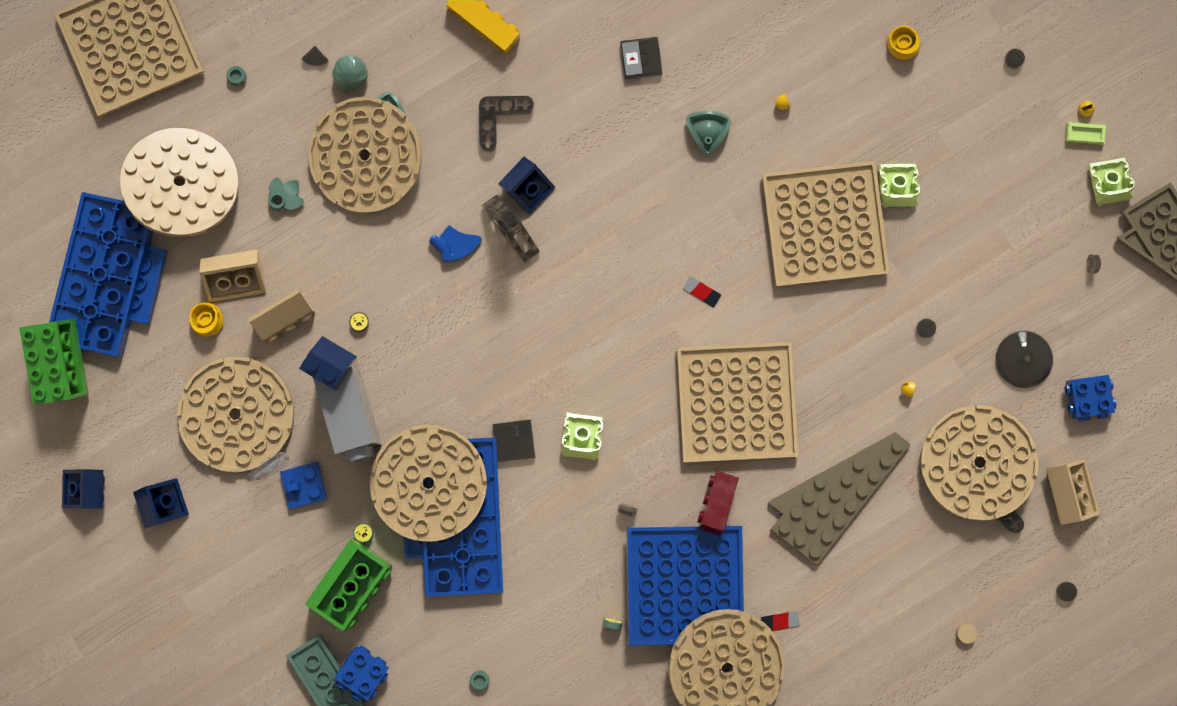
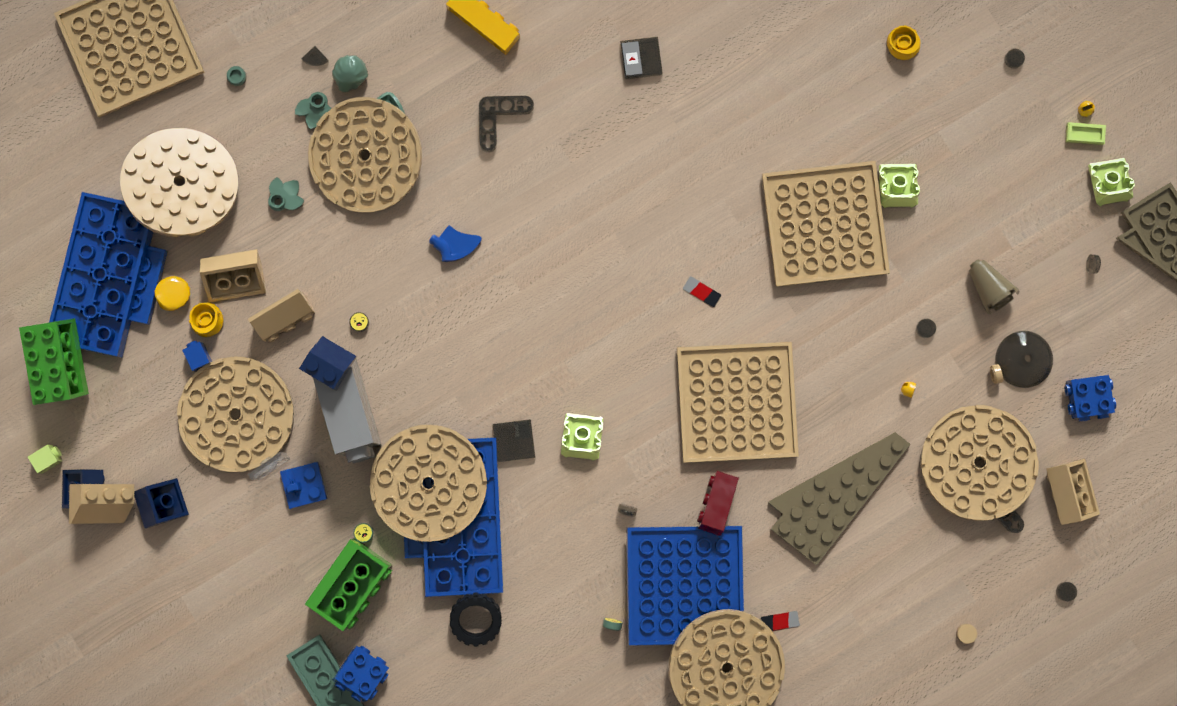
(45, 458): none -> yellowish green brick
(100, 503): none -> tan slope
(172, 293): none -> yellow piece
(196, 355): none -> blue brick
(312, 111): none -> sand green plate
(475, 638): none -> black tyre
(479, 680): sand green tile -> none
(509, 226): clear smoke piece -> none
(526, 185): dark blue slope -> none
(708, 129): sand green hat -> none
(782, 102): yellow hinge -> none
(991, 286): none -> dark tan cone
(996, 374): none -> tan tile

